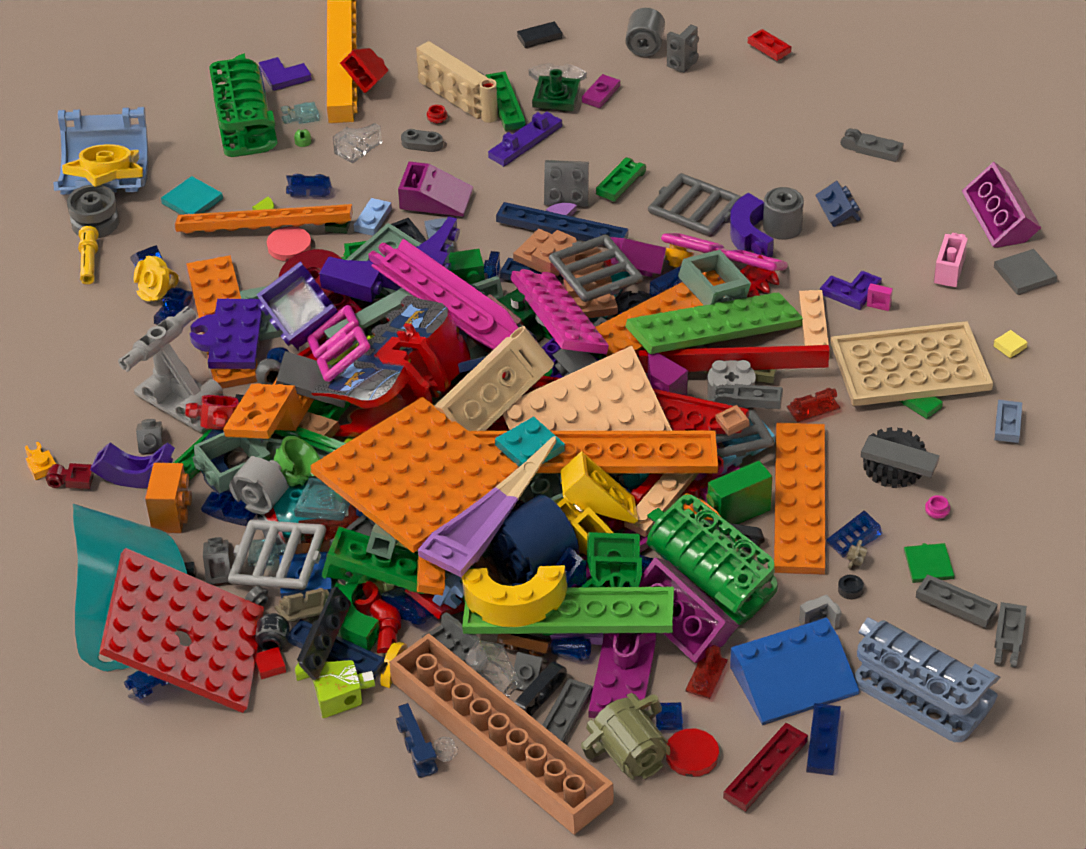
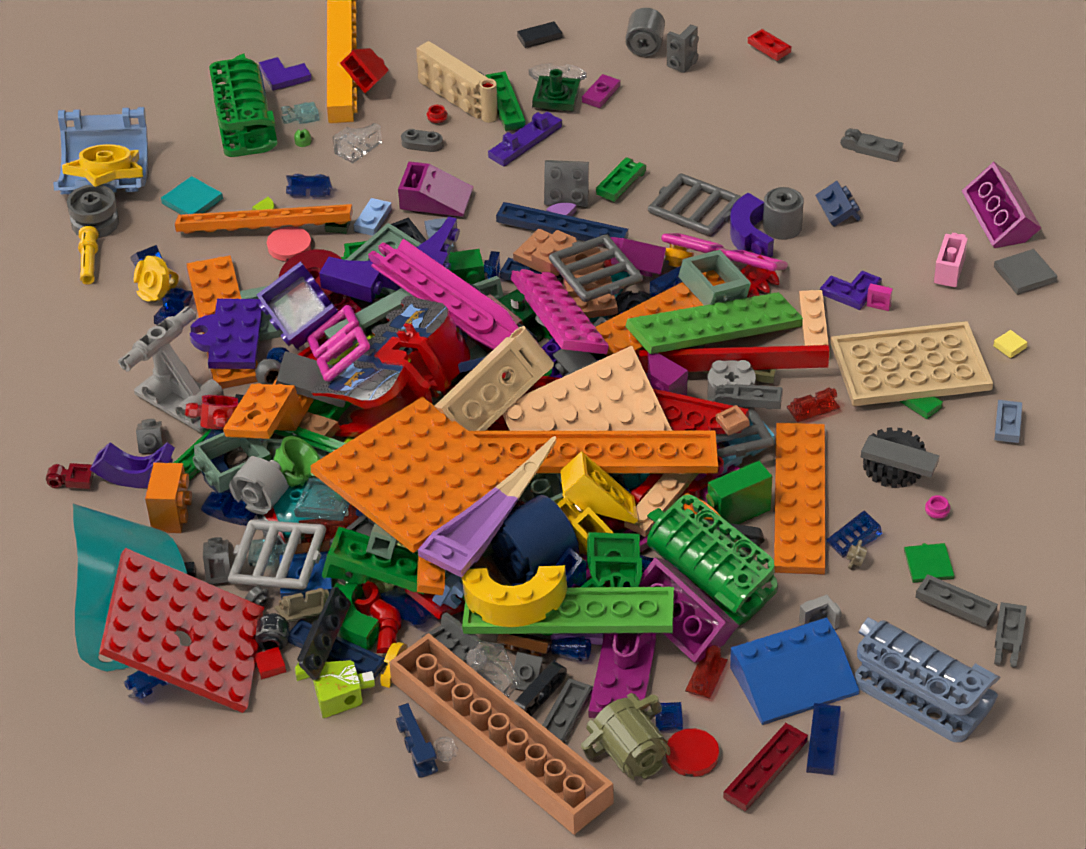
(39, 461): light orange plate -> none
(526, 440): teal plate -> none
(850, 587): black tile -> none

